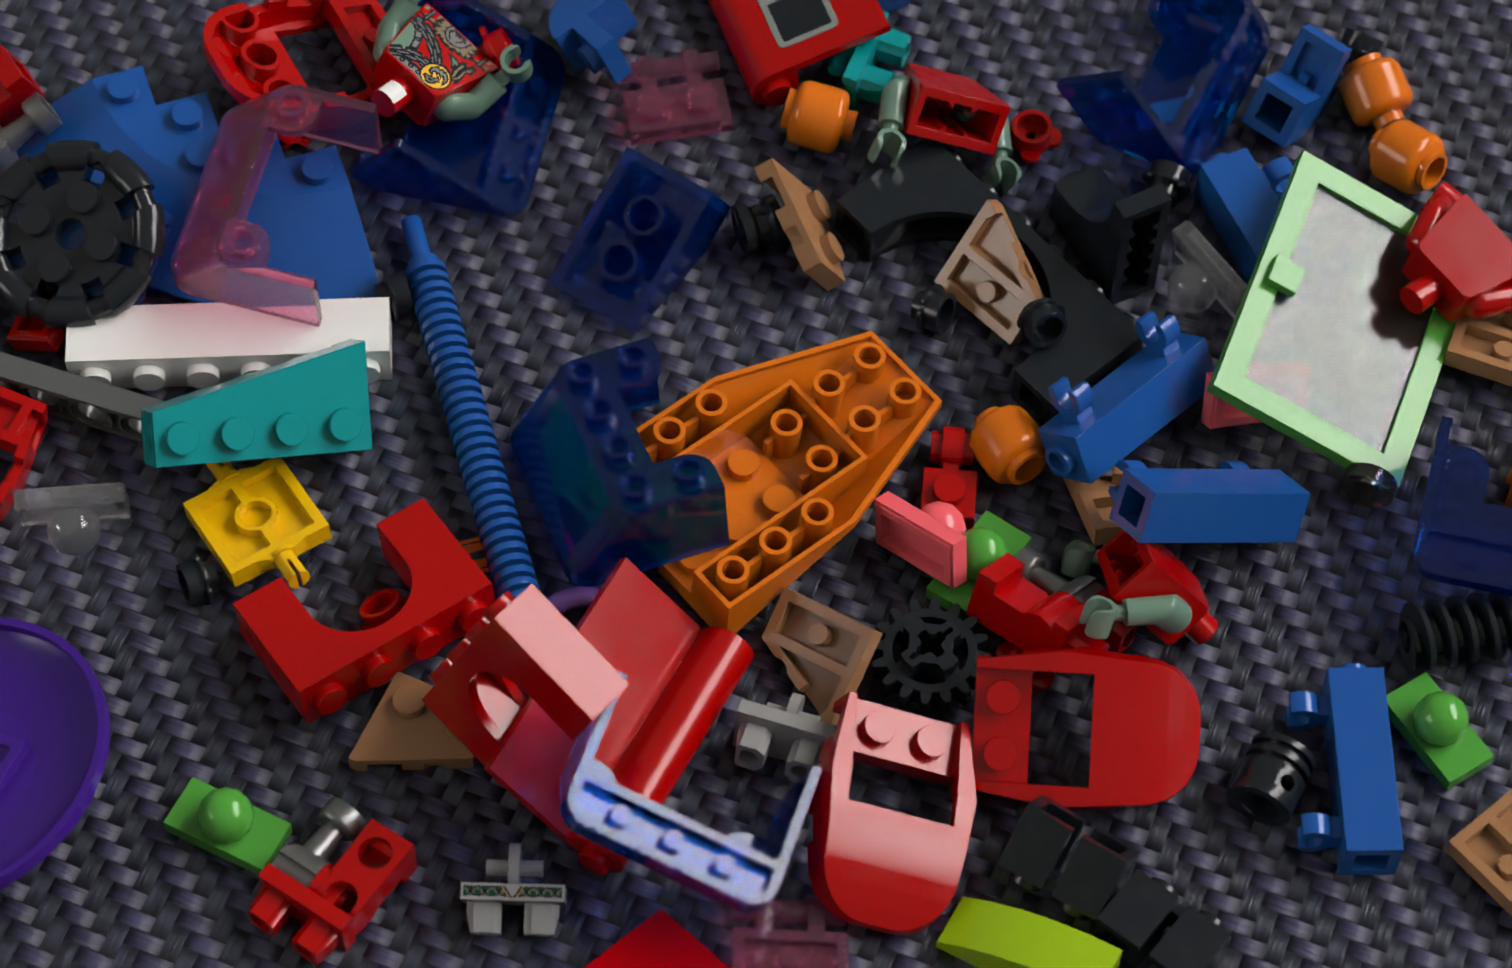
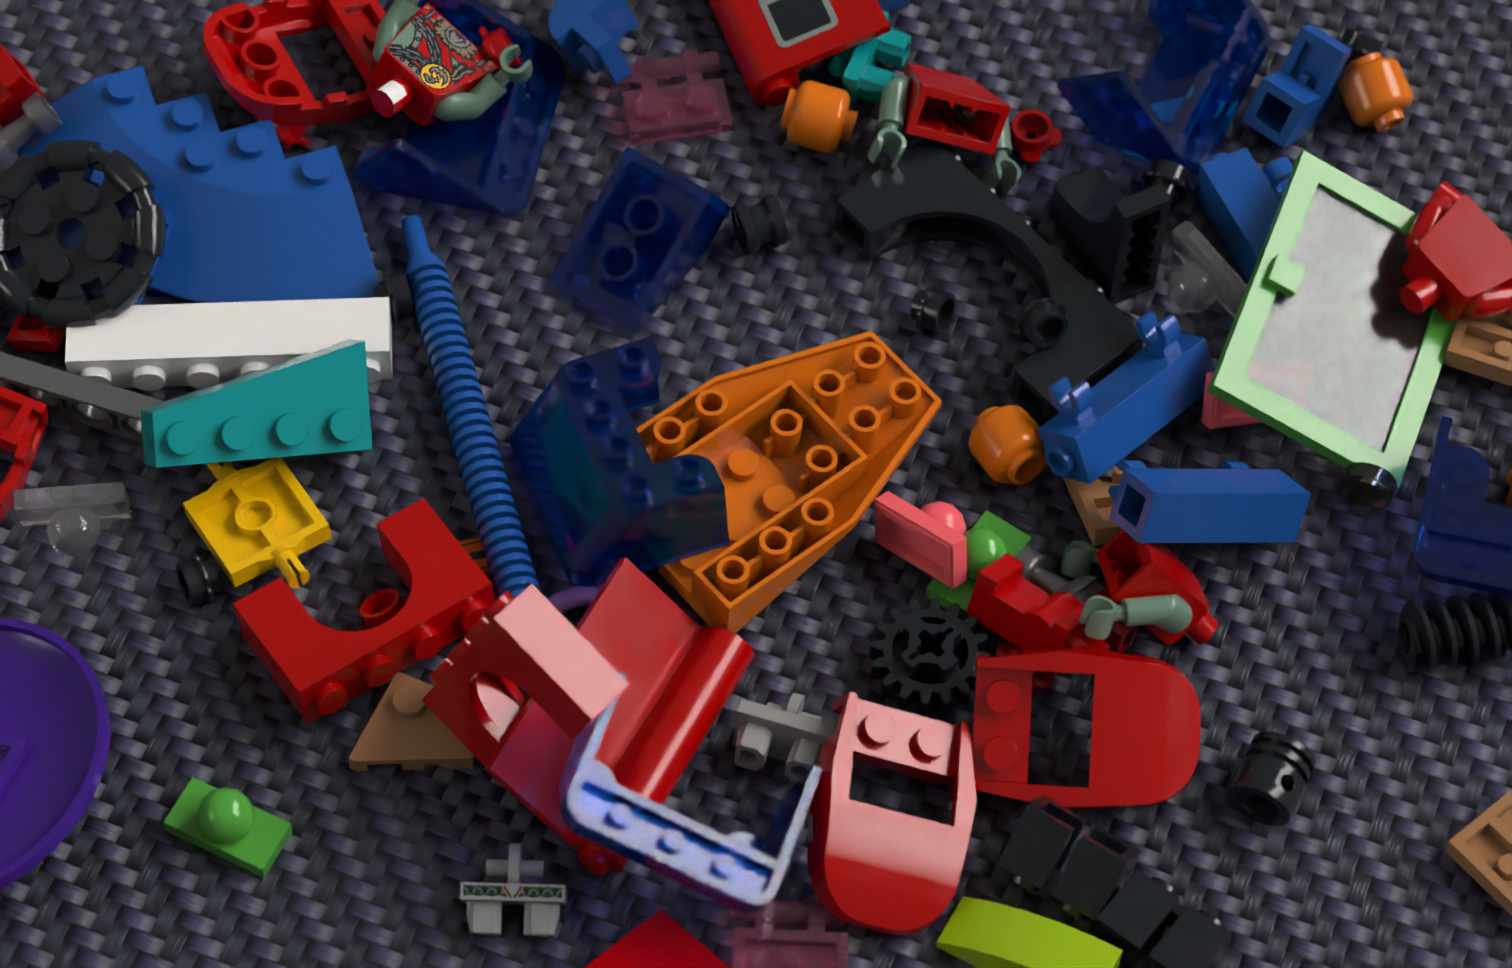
(220, 251): clear pink windscreen -> none
(327, 897): red hips -> none
(806, 225): medium nougat wing -> none
(820, 649): medium nougat wing -> none
(949, 482): red plate -> none
(991, 272): medium nougat wing -> none
(1359, 767): blue brick -> none
(1407, 157): orange head -> none
(1438, 730): bright green tile -> none

